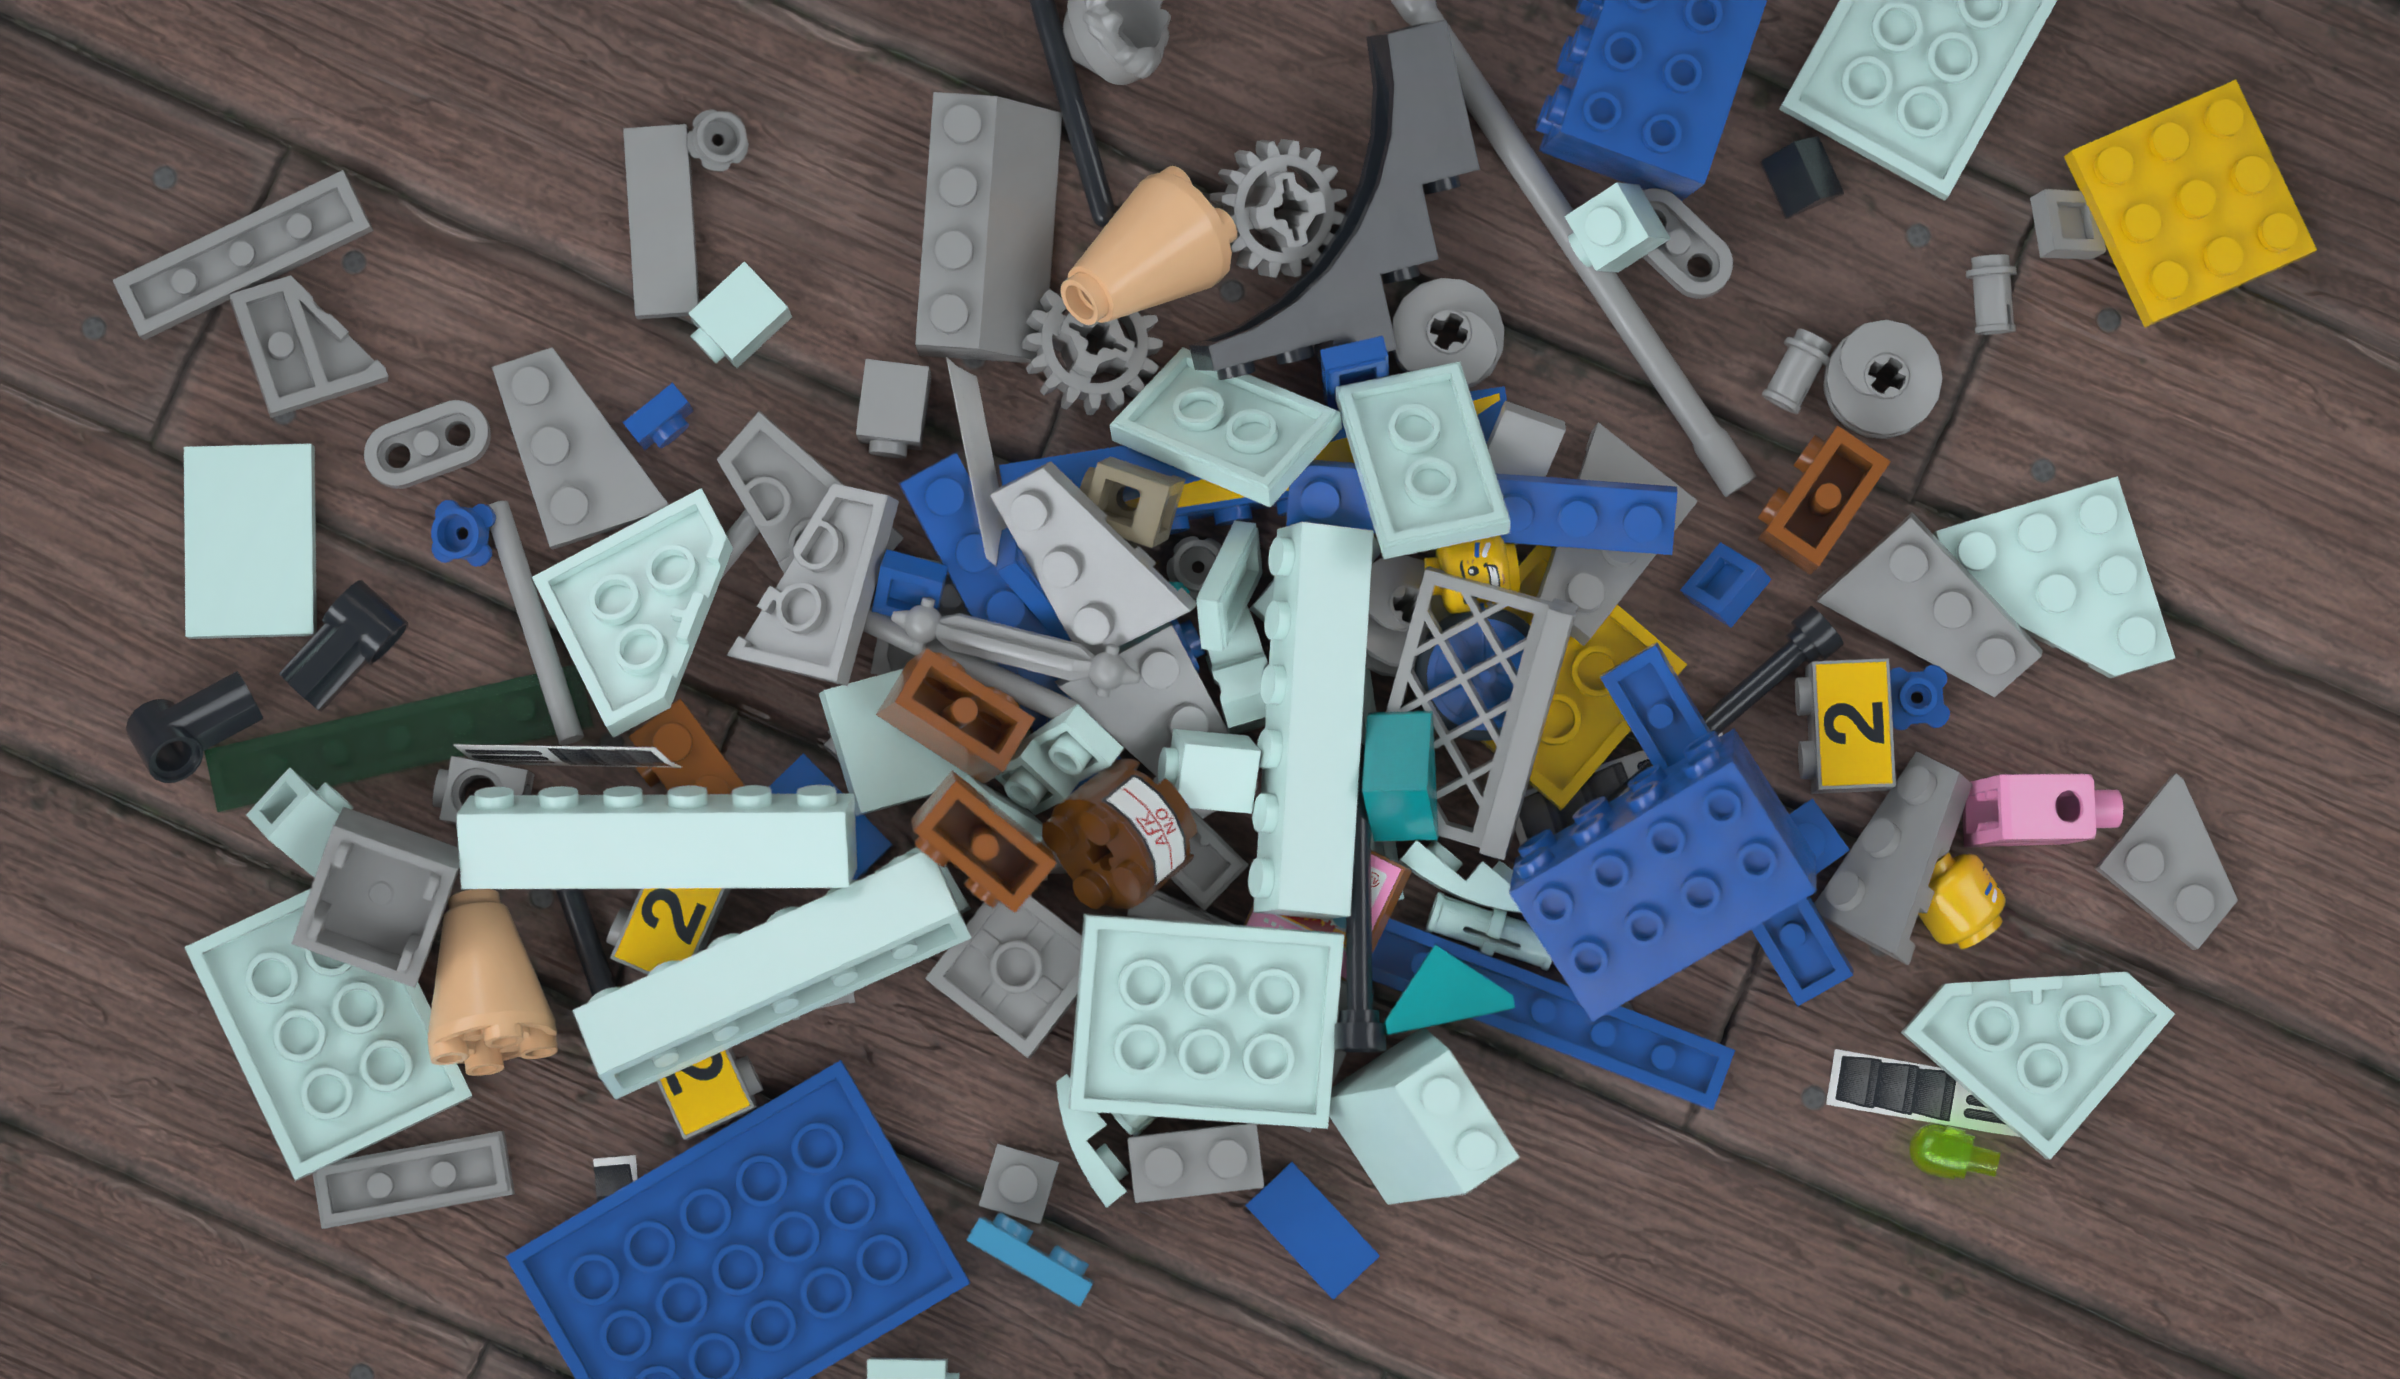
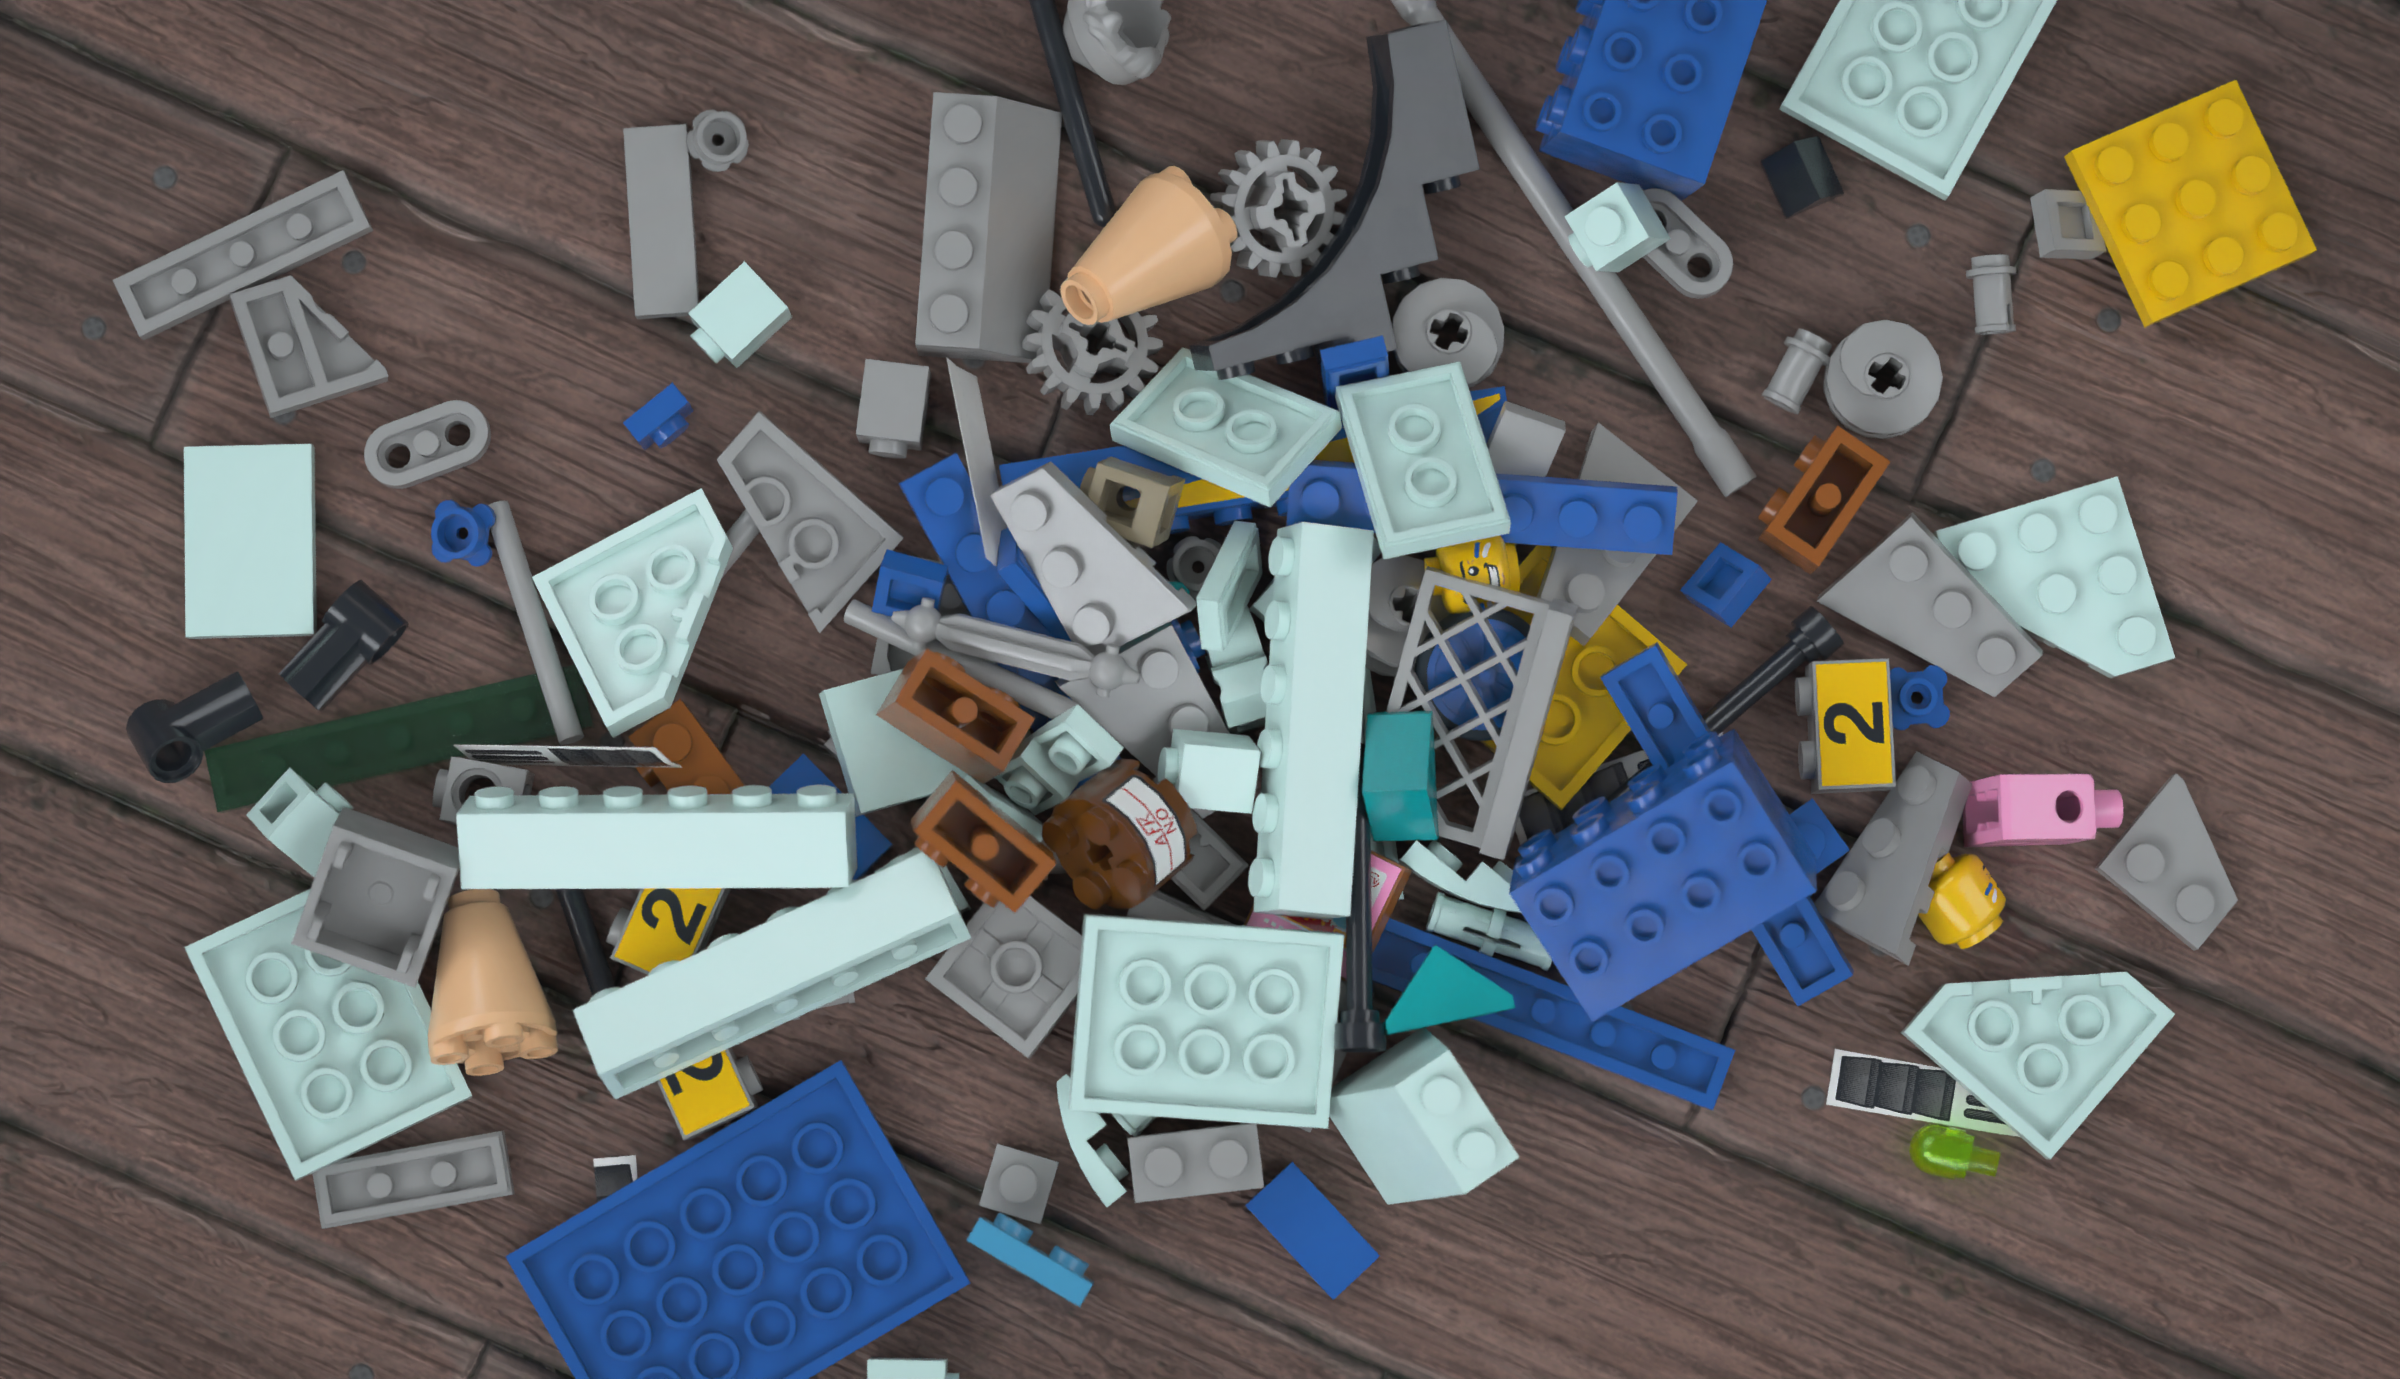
(571, 454): light grey wing -> none
(823, 599): light grey wing -> none

